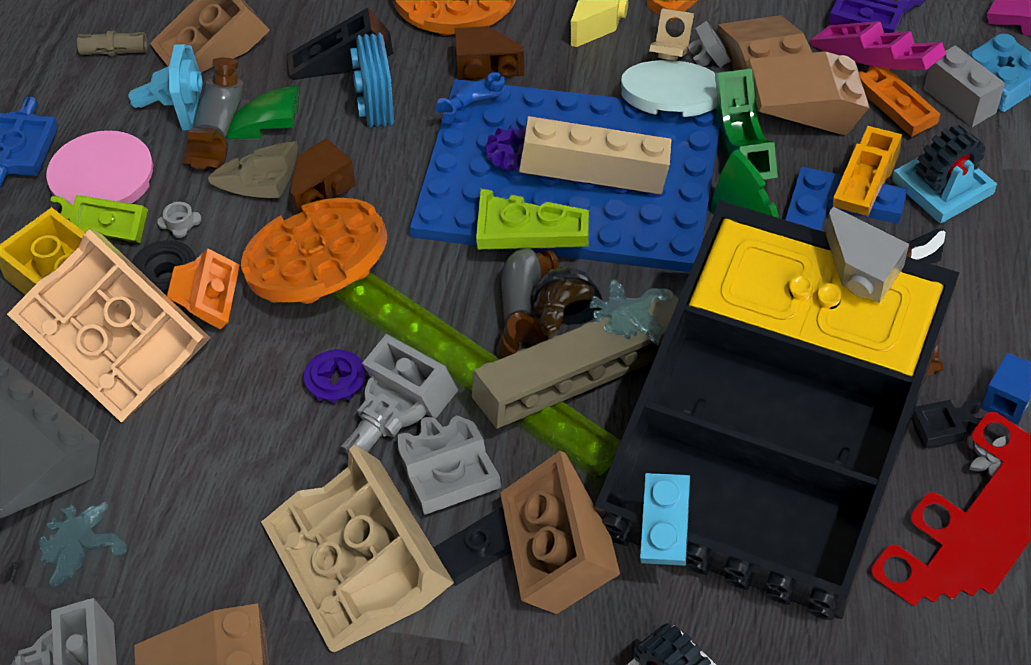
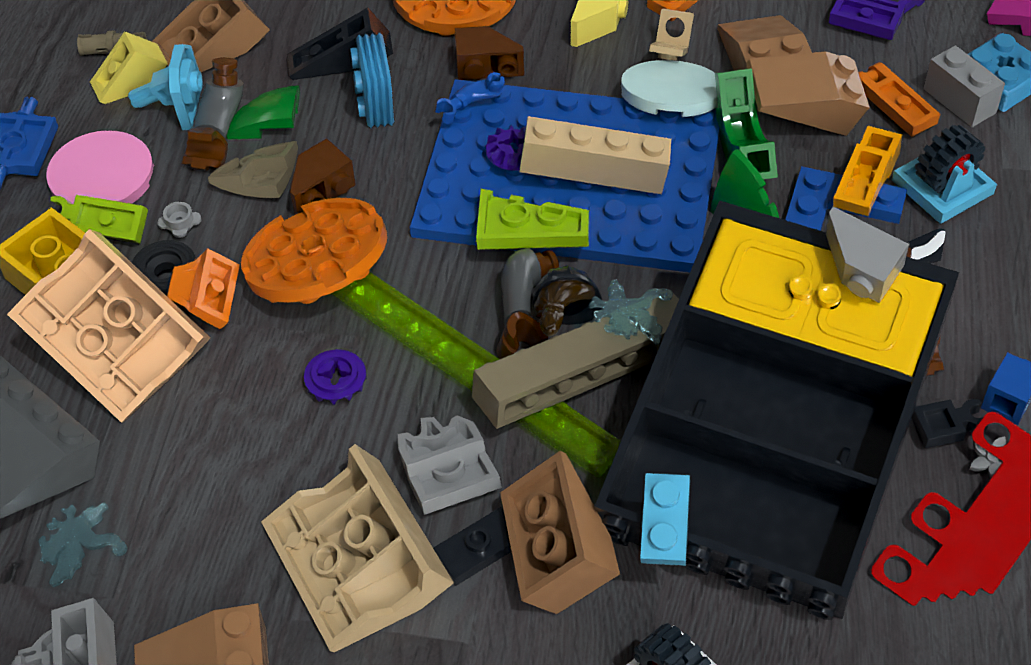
(127, 68): none -> light yellow slope
(399, 392): light grey brick -> none
(708, 47): light grey tile -> none
(871, 46): dark pink slope -> none

